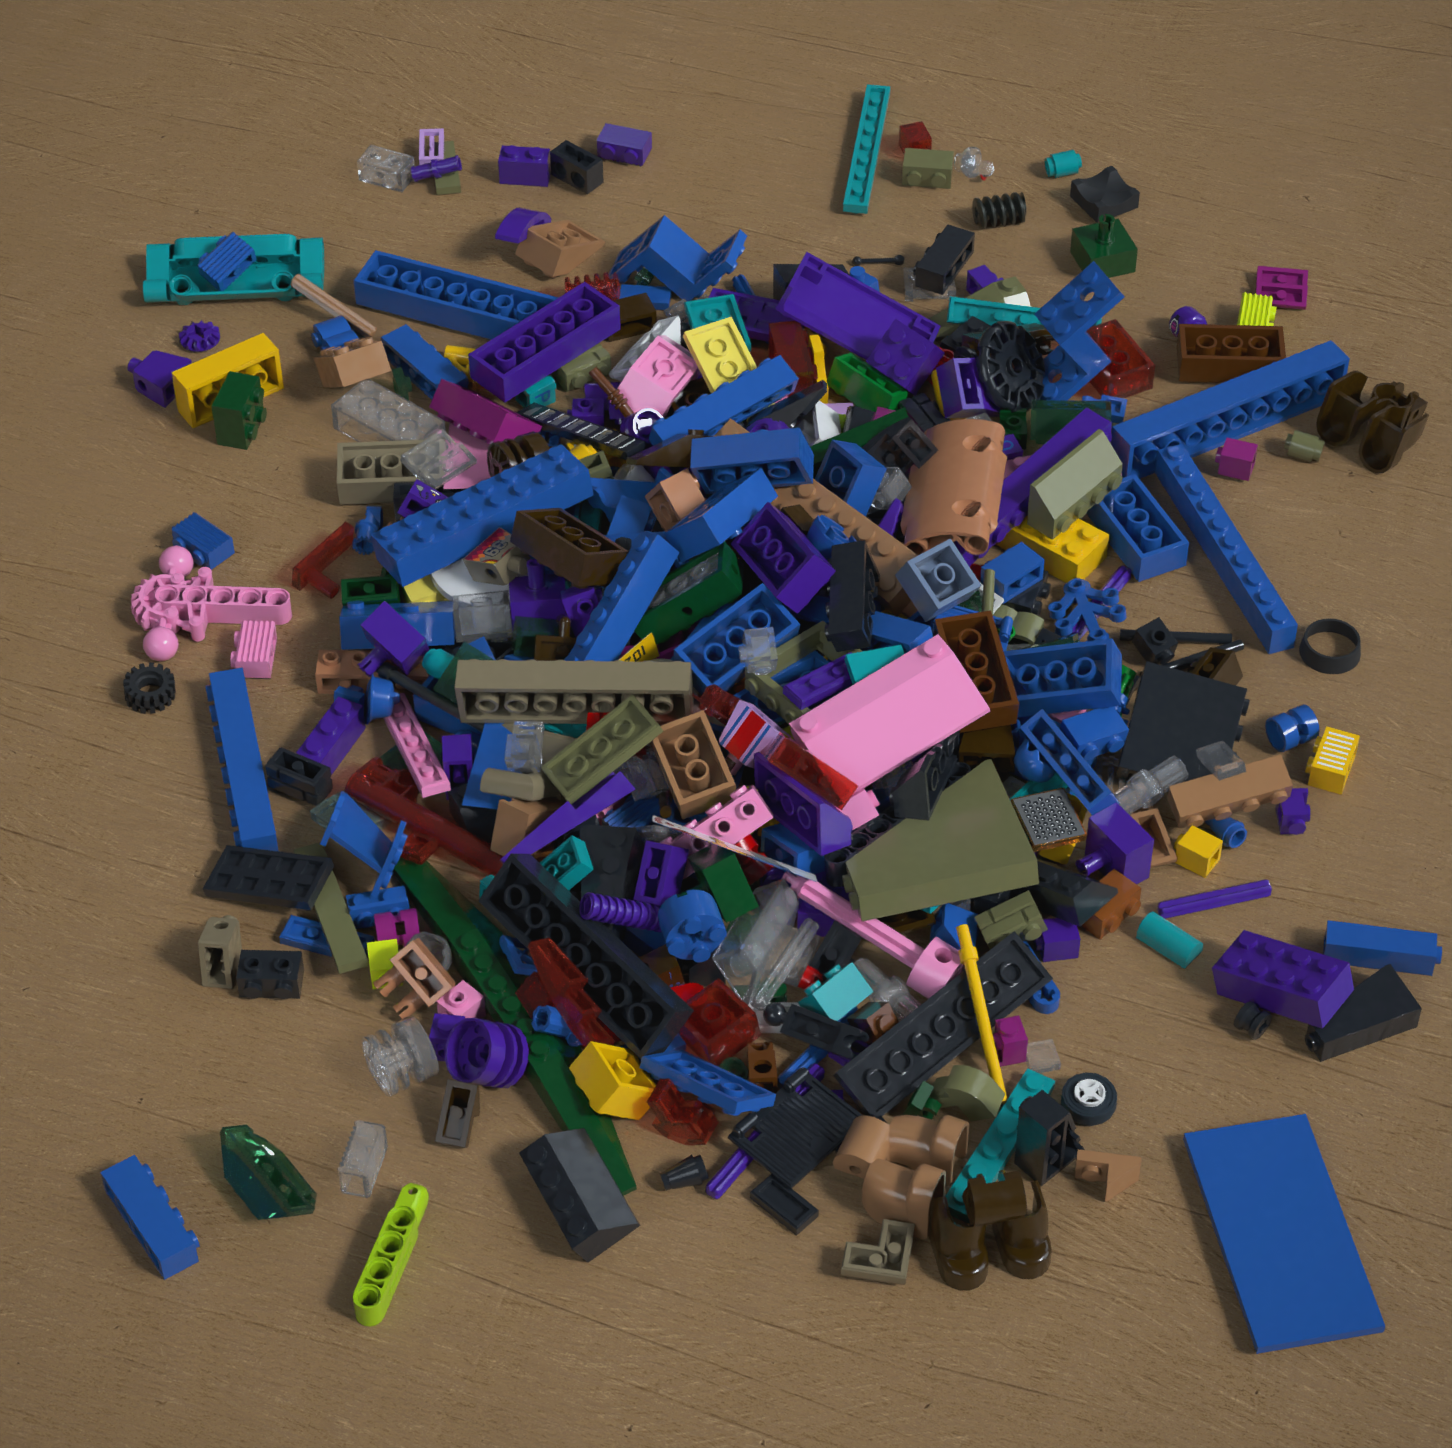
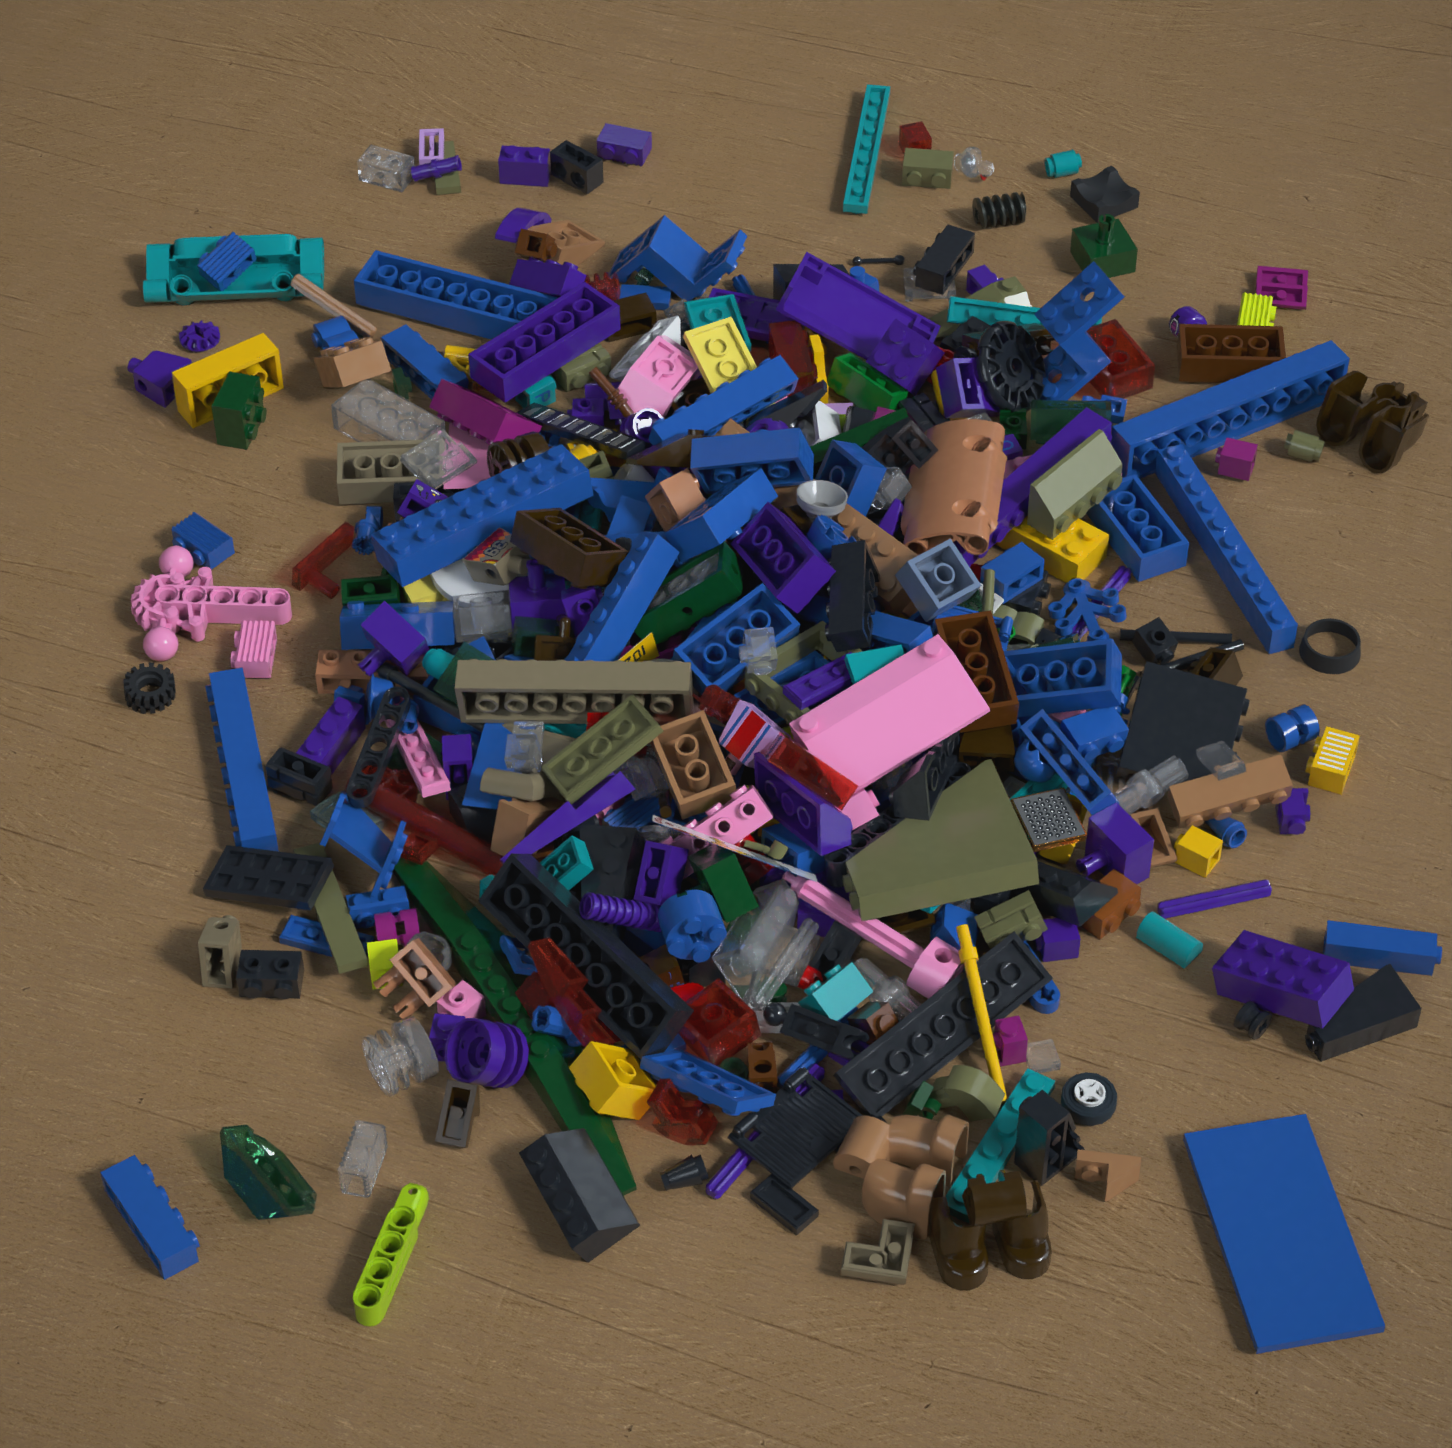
(378, 758): none -> black beam
(410, 724): none -> blue pin
(530, 241): none -> reddish brown brick
(546, 277): none -> dark purple brick
(776, 850): none -> olive hand
(821, 498): none -> light grey piece

